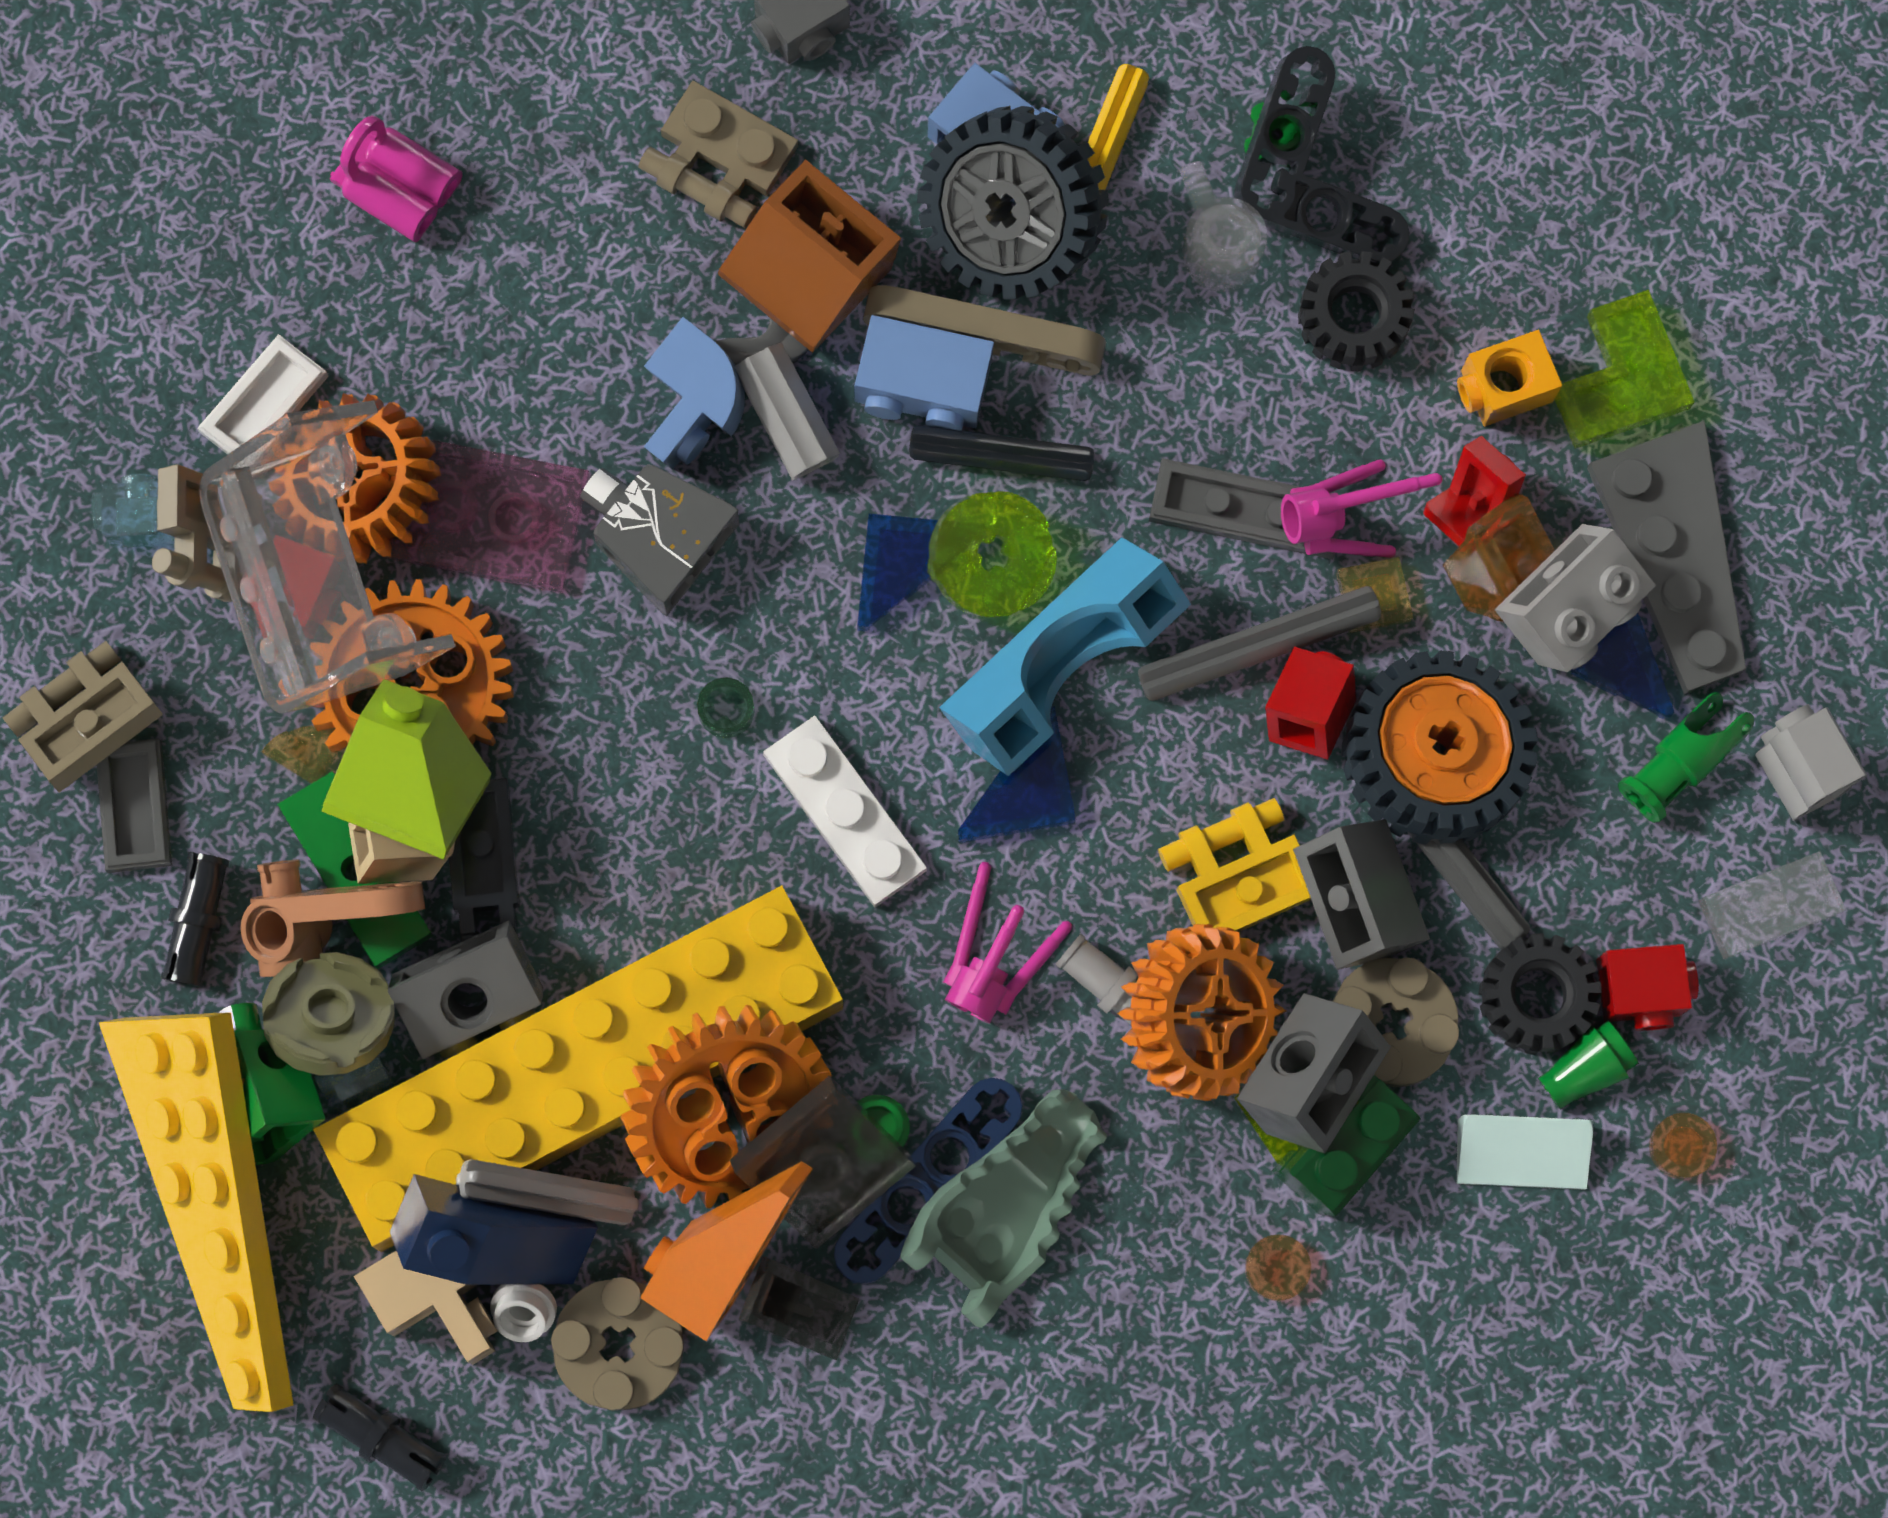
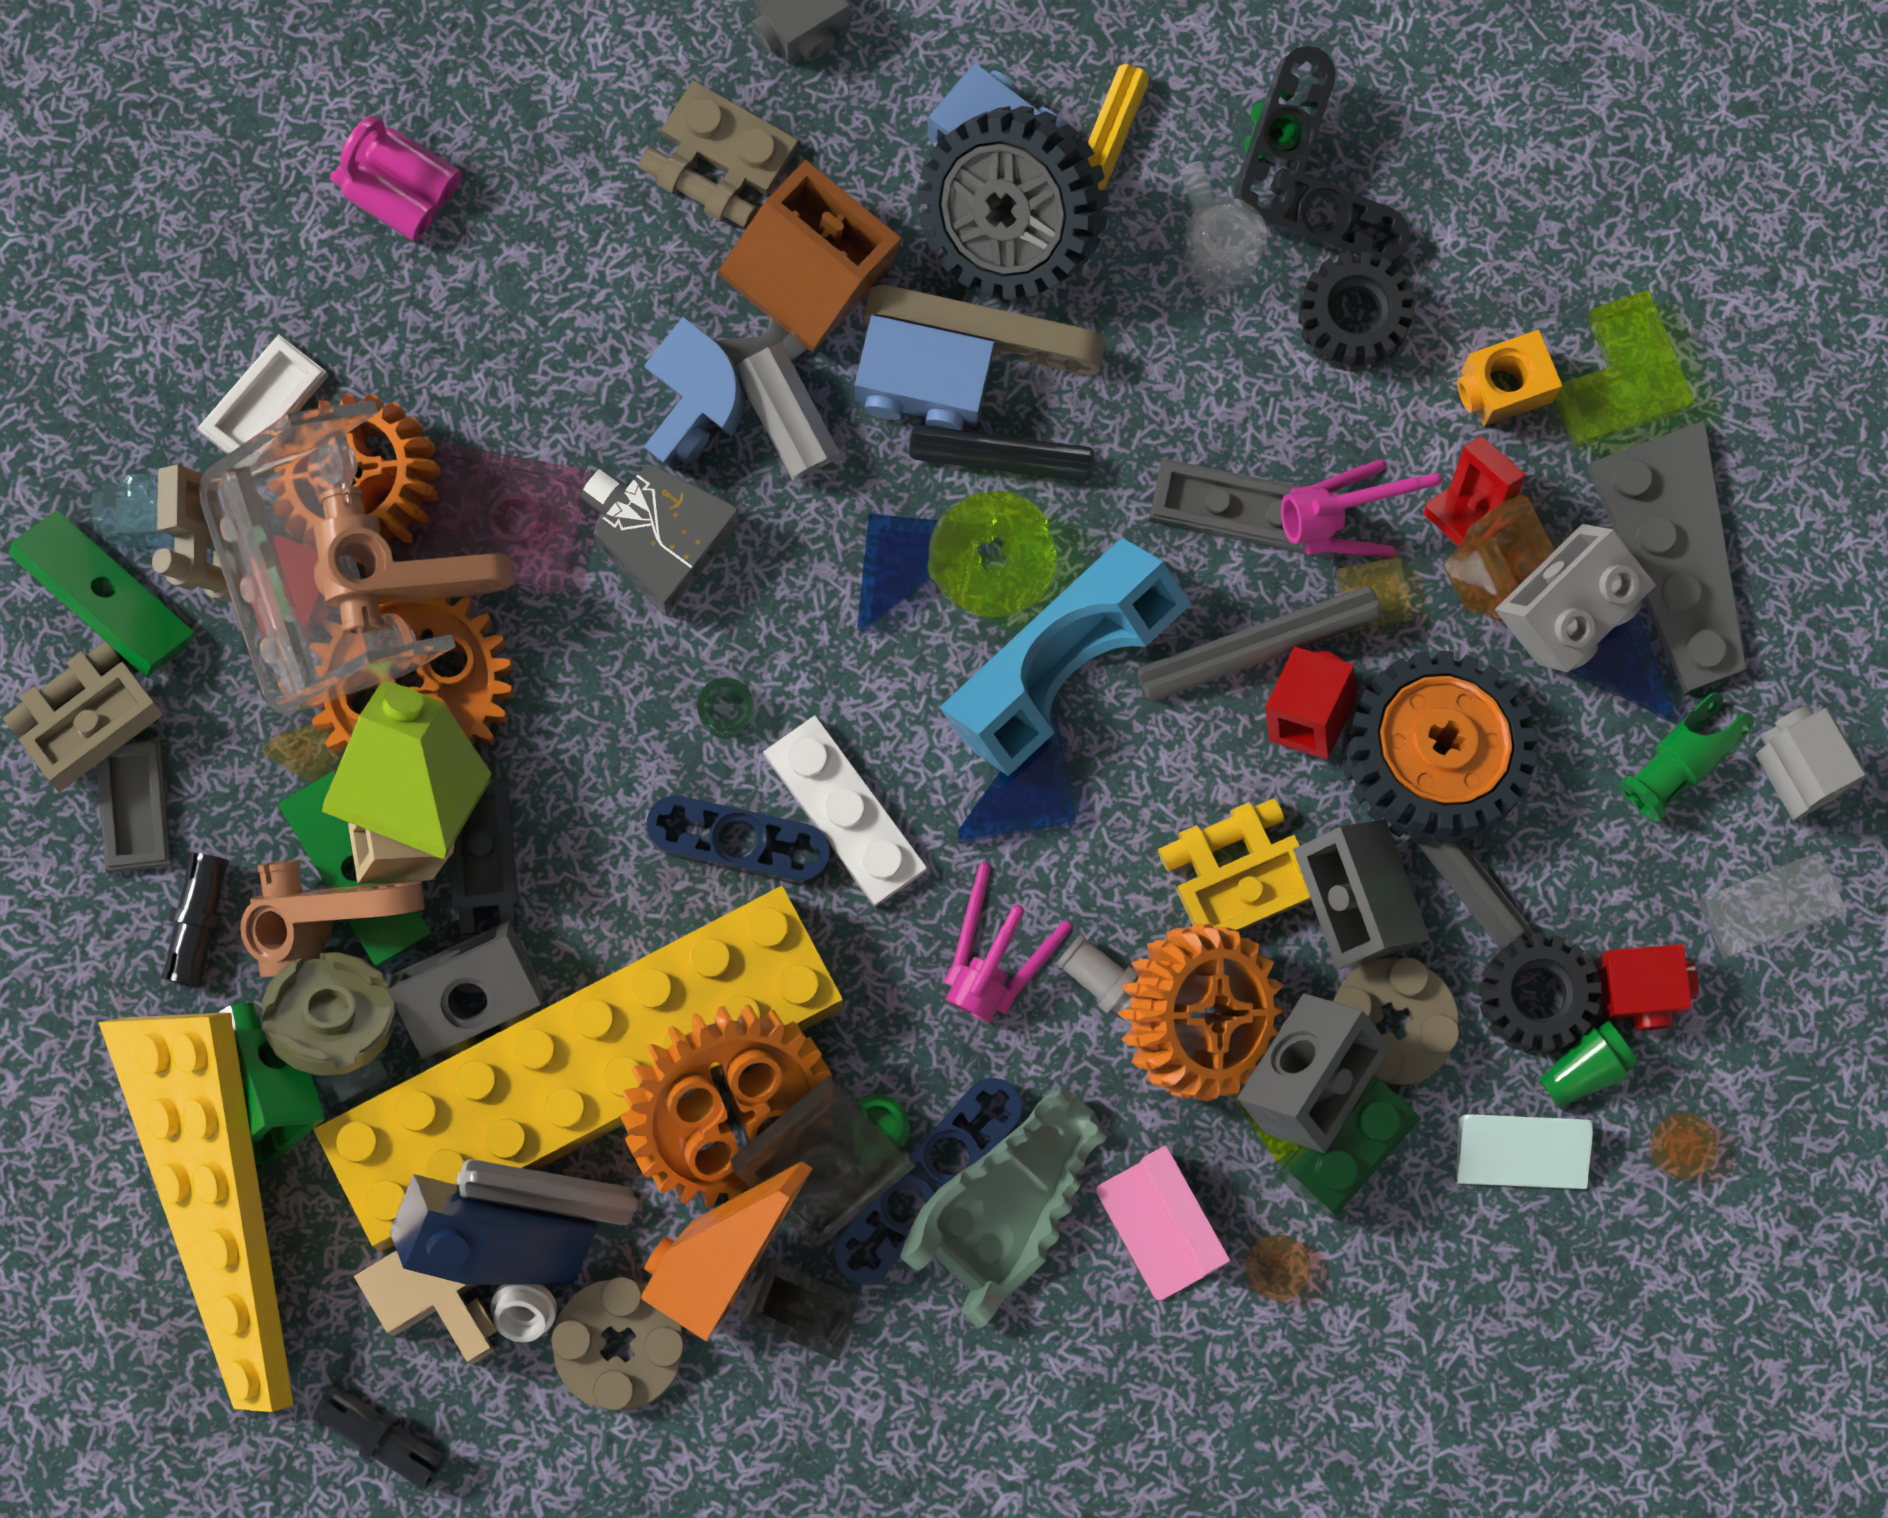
(101, 593): none -> green tile
(359, 535): none -> nougat piece
(726, 816): none -> dark blue beam
(1162, 1224): none -> bright pink panel

